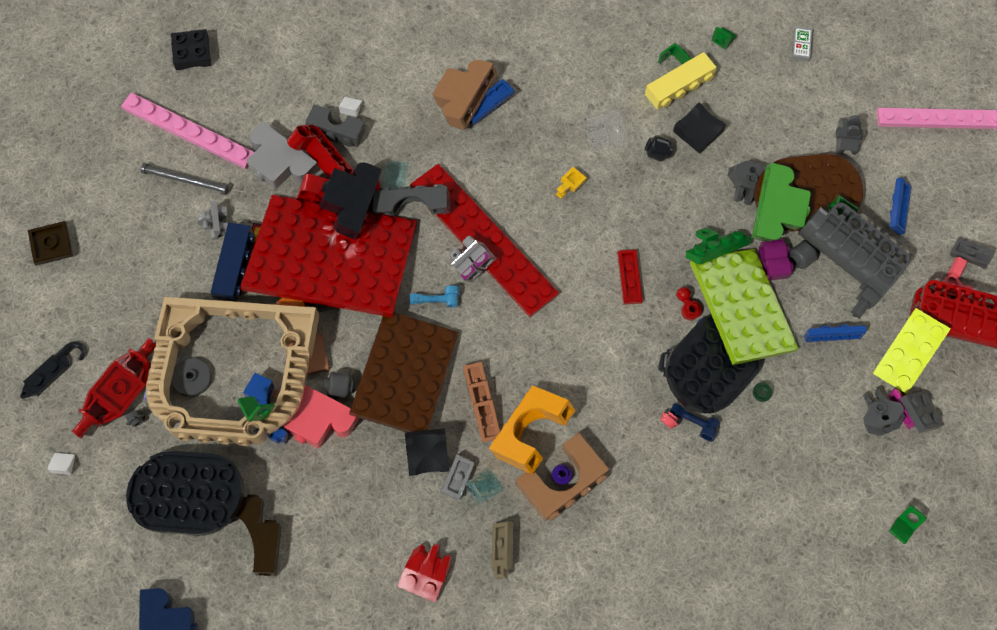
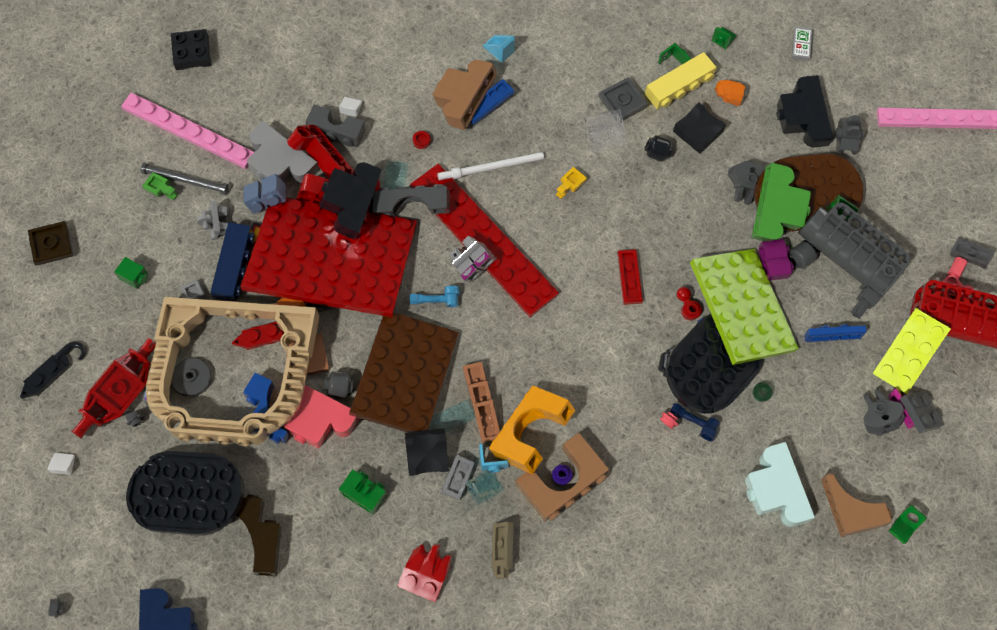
(55, 607): none -> dark grey plate
(131, 273): none -> green brick
(157, 185): none -> bright green plate
(193, 290): none -> light grey tile
(253, 410): green bracket -> none
(259, 336): none -> red plate
(272, 193): none -> sand blue piece
(363, 491): none -> green brick
(421, 139): none -> red tile
(453, 417): none -> clear light blue tile
(456, 173): none -> white bar
(493, 467): none -> medium azure bracket
(501, 46): none -> medium azure slope
(624, 97): none -> dark grey plate
(714, 247): green plate -> none
(730, 91): none -> orange rock
(779, 487): none -> light aqua brick
(806, 112): none -> black brick
(852, 514): none -> medium nougat arch
(900, 206): blue plate -> none

